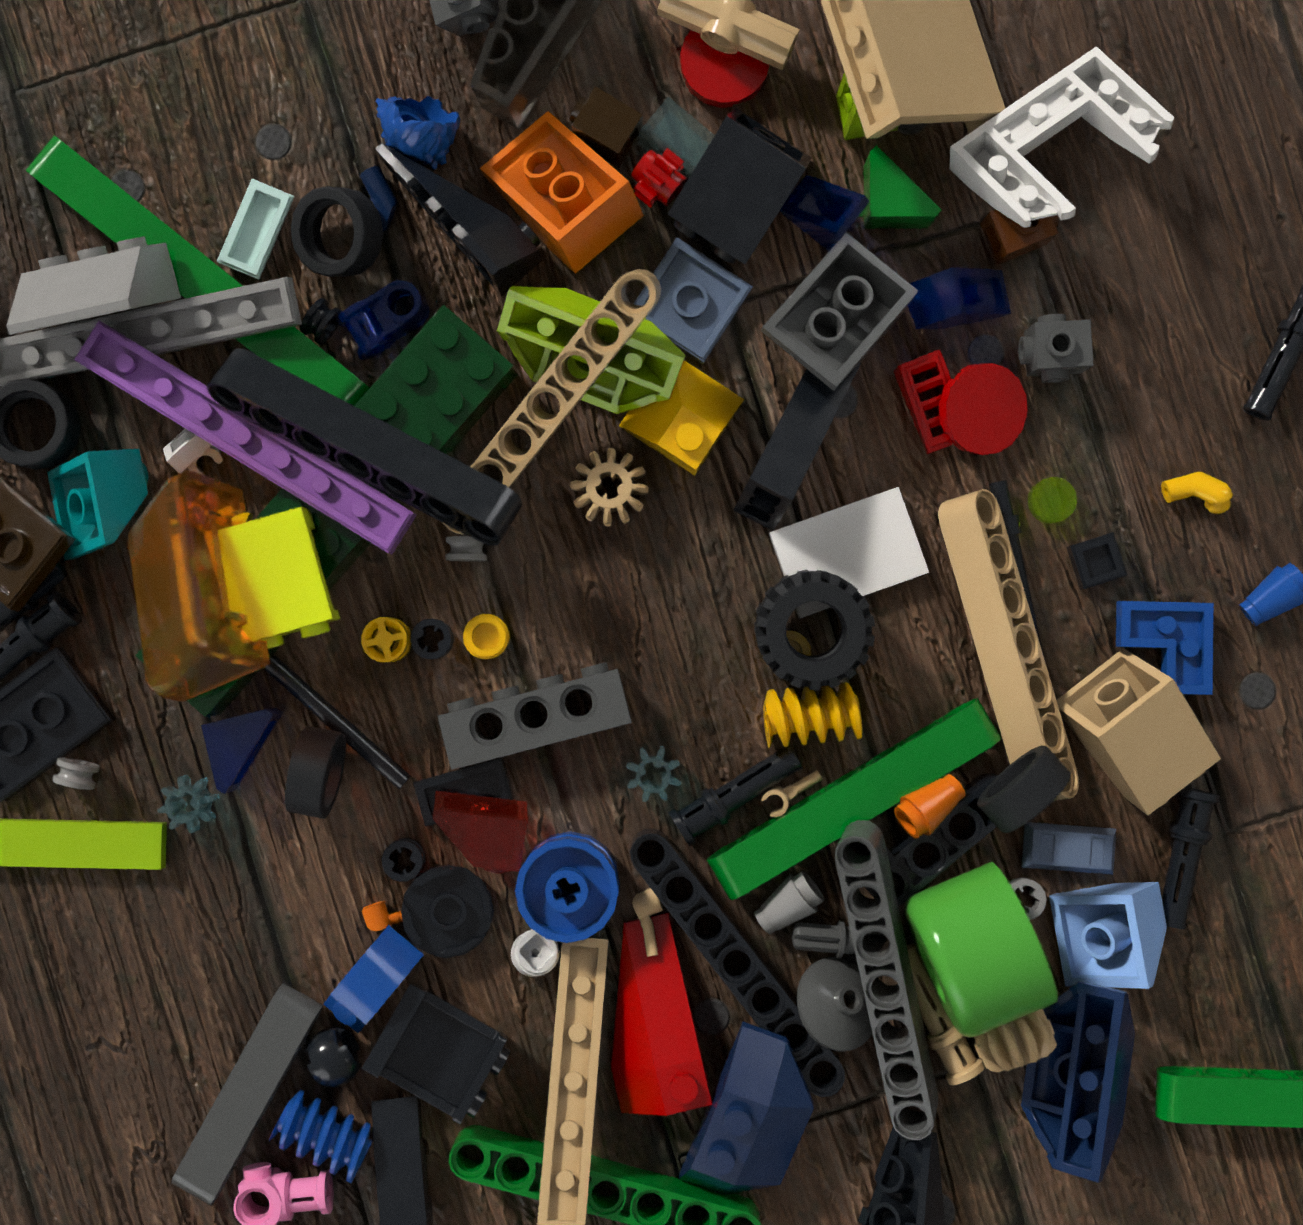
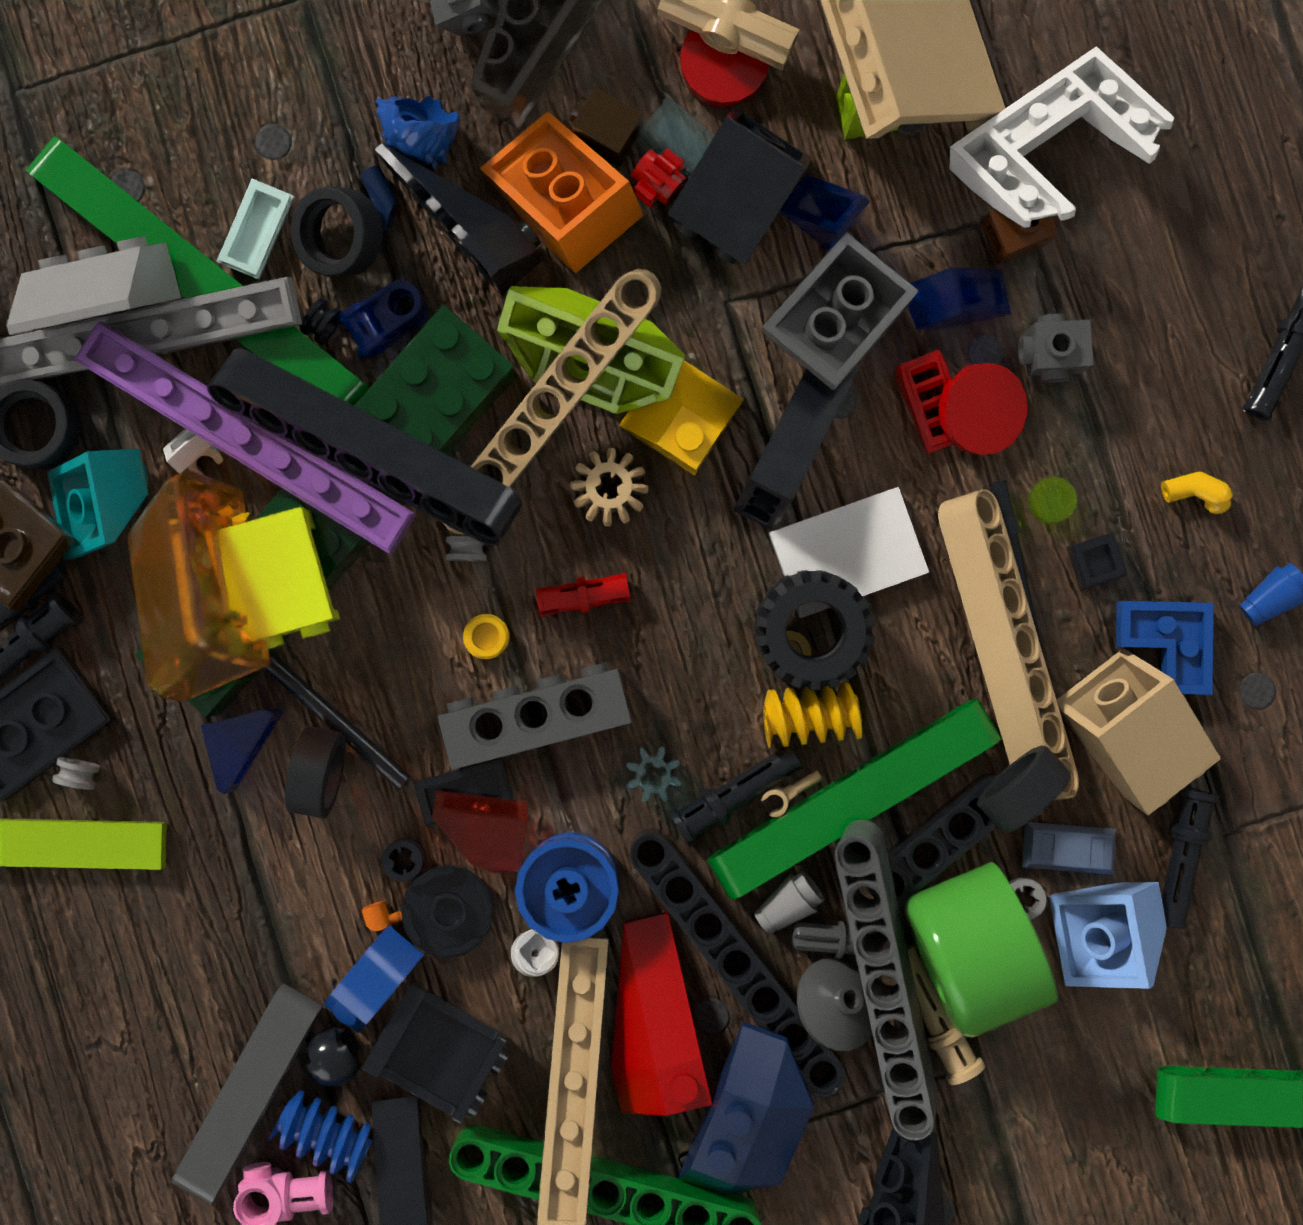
(176, 806): clear light blue gear -> none
(378, 641): yellow wheel -> none
(419, 632): black bush -> none
(583, 594): none -> red pin
(646, 905): tan hand -> none
(695, 300): sand blue tile -> none
(894, 197): green slope -> none
(928, 806): orange cone -> none
(1016, 1042): tan gear -> none
(1081, 1087): dark blue wedge -> none

